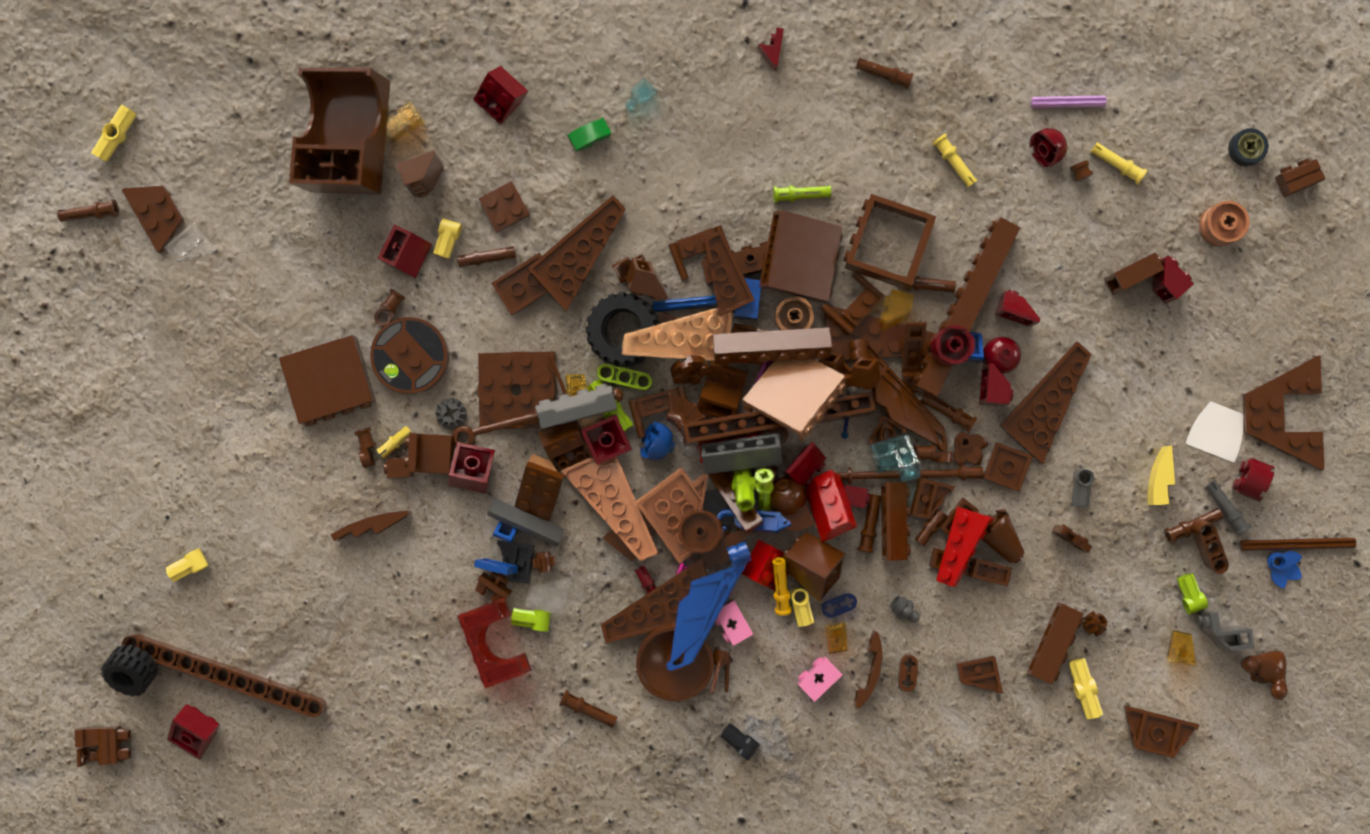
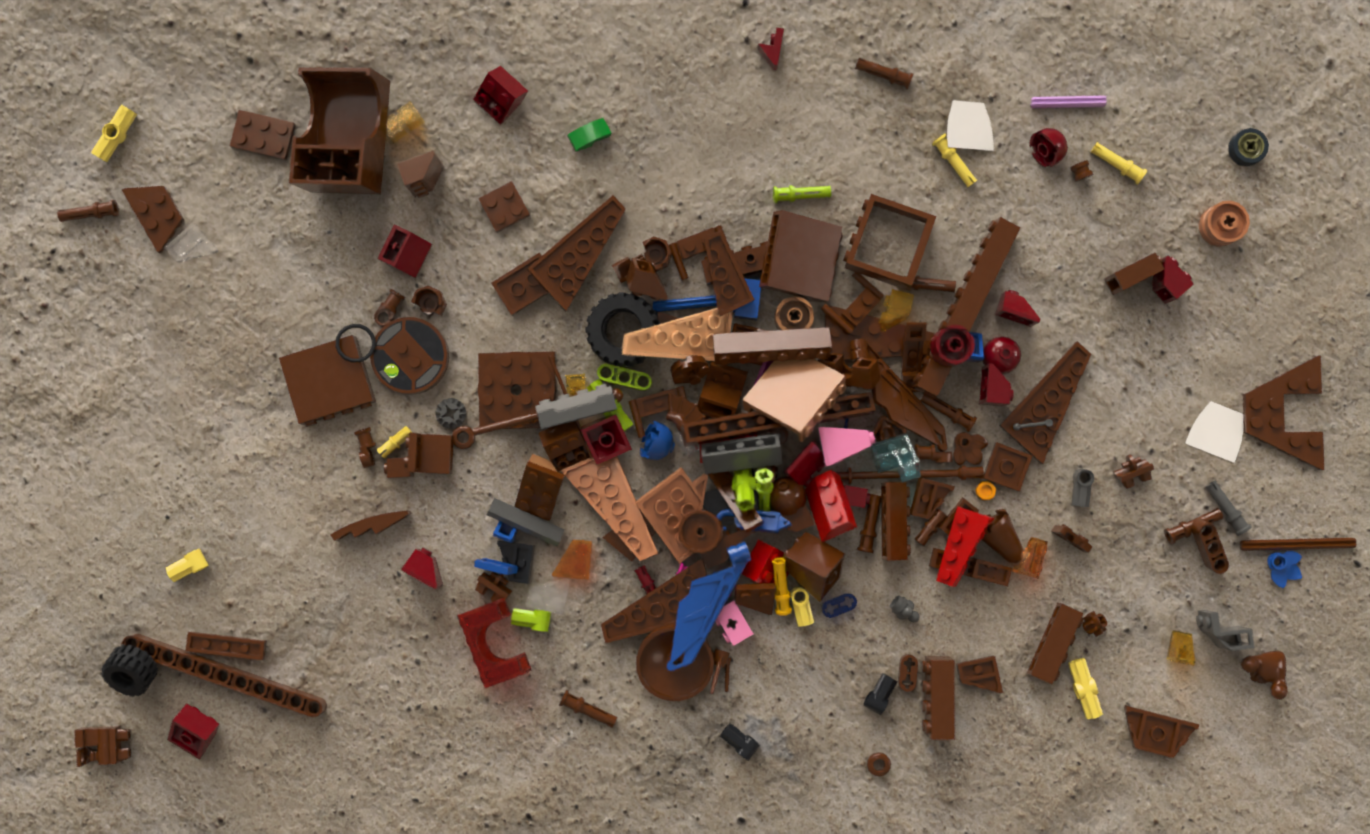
(226, 645): none -> reddish brown plate
(262, 135): none -> reddish brown plate
(355, 326): none -> black piece
(423, 568): none -> dark red slope
(429, 300): none -> reddish brown hair
(448, 233): light yellow piece -> none
(471, 467): dark red slope -> none
(478, 258): reddish brown pin -> none
(544, 561): reddish brown gear -> none
(575, 561): none -> clear orange wing
(641, 93): clear light blue plate -> none
(657, 252): none -> reddish brown hair
(756, 596): none -> reddish brown wing
(817, 688): bright pink brick -> none
(836, 637): clear yellow slope -> none
(843, 443): none -> bright pink slope
(863, 694): reddish brown slope -> none
(878, 698): none -> black piece
(887, 764): none -> reddish brown piece
(939, 697): none -> reddish brown brick
(969, 126): none -> white sticker
(985, 490): none -> light orange tile
(1032, 558): none -> clear orange wing
(1048, 423): none -> dark grey hinge
(1132, 468): none -> reddish brown hips
(1161, 476): light yellow slope -> none
(1193, 599): lime piece -> none
(1254, 479): dark red brick -> none
(1299, 178): reddish brown brick -> none

